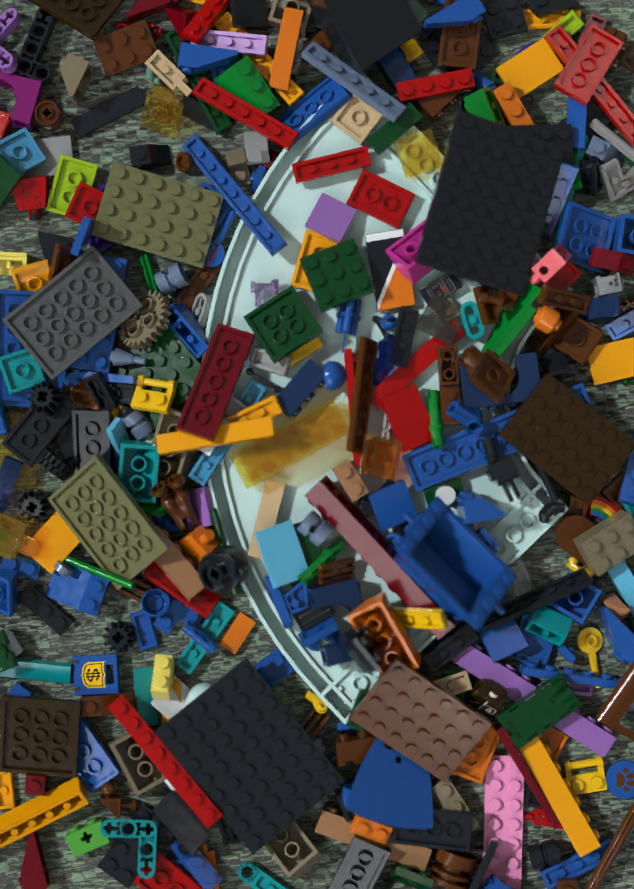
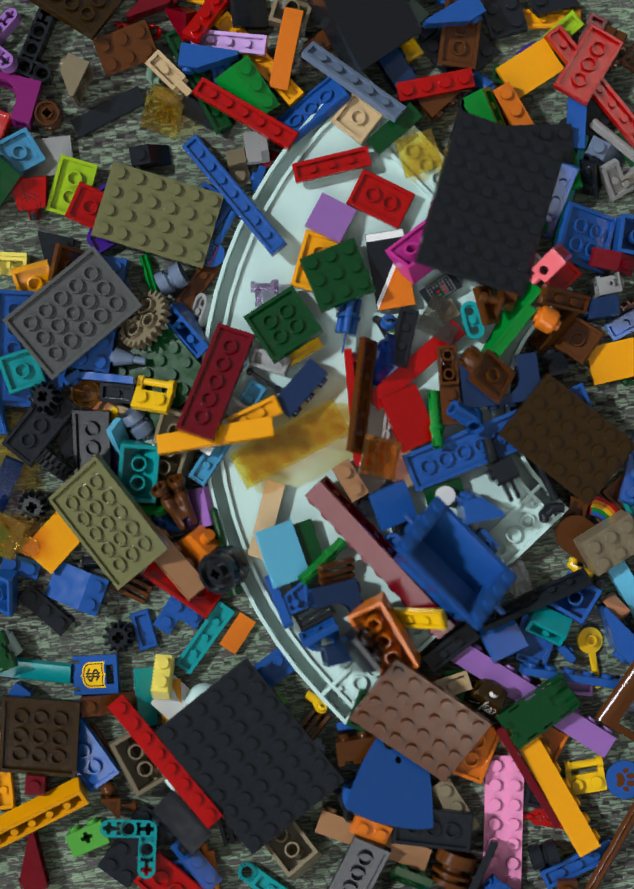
(63, 568): sand blue tile -> none
(83, 236): blue tile -> none
(100, 572): green bar -> none
(103, 390): black tile -> none
(155, 602): blue hair -> none
(184, 162): reddish brown tile -> none
(199, 637): blue pin -> none
(321, 531): sand blue wheel -> none
(334, 375): blue hair -> none

